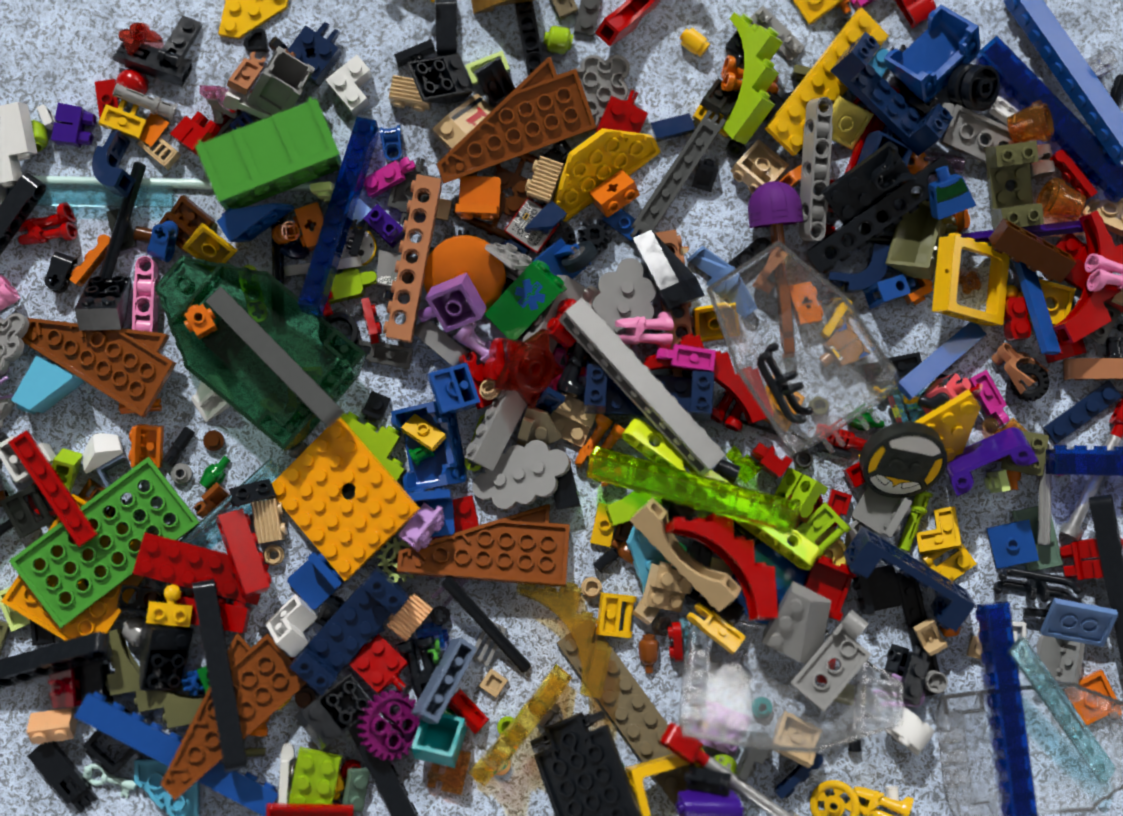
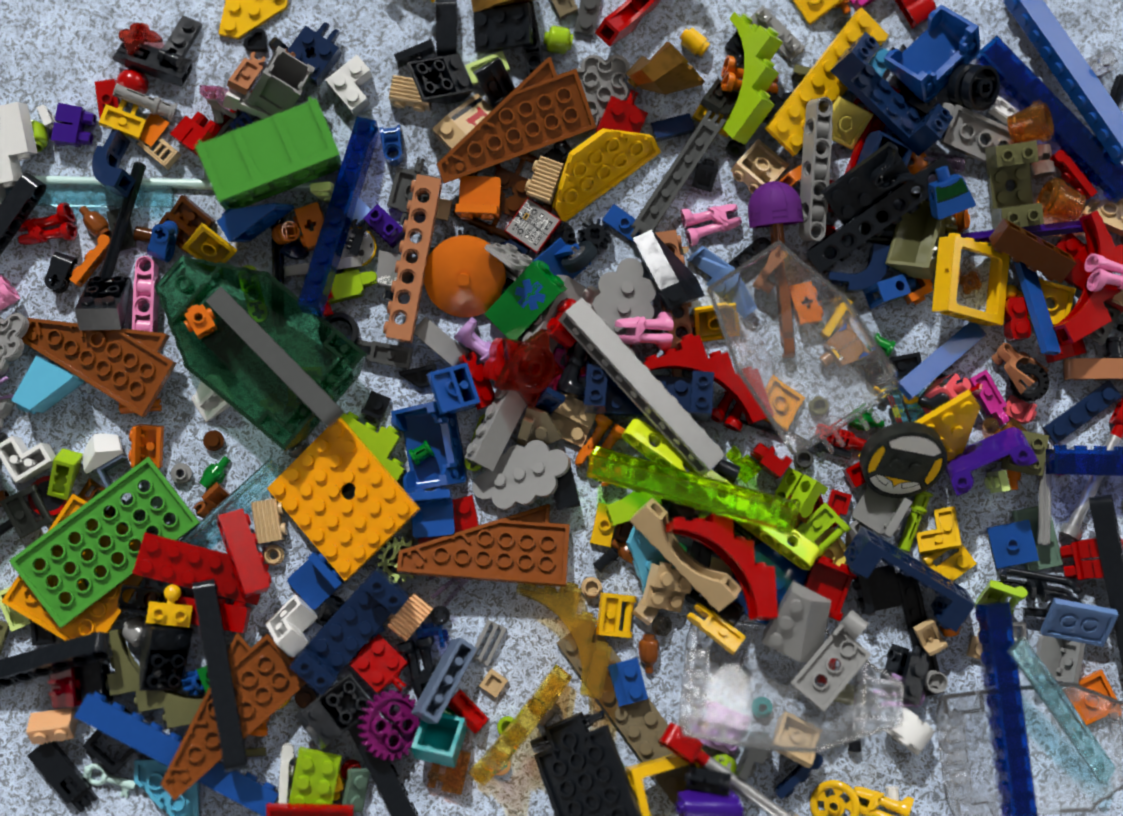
(53, 488): red plate -> none
(94, 222): none -> dark orange plant
(179, 446): black axle -> none
(251, 492): black hinge -> none
(369, 313): red plate -> none
(388, 177): dark pink plate -> none
(418, 376): none -> black tile
(422, 526): lavender bracket -> none
(423, 432): yellow plate -> none
(436, 651): bright green plant -> none
(453, 303): medium lavender brick -> none
(485, 388): tan plate -> none
(486, 624): black axle -> none
(503, 28): none -> black plate
(546, 219): dark blue slope -> none
(614, 193): orange brick -> none
(628, 681): none -> blue plate
(664, 72): none -> pearl gold brick
(675, 634): red plate -> none
(684, 627): clear light blue tile -> none
(689, 357): dark pink plate -> none
(716, 214): none -> bright pink piece
(780, 387): black piece -> none
(886, 345): none -> green bush
(997, 591): none -> lime plate
(1020, 410): none -> coral bracket

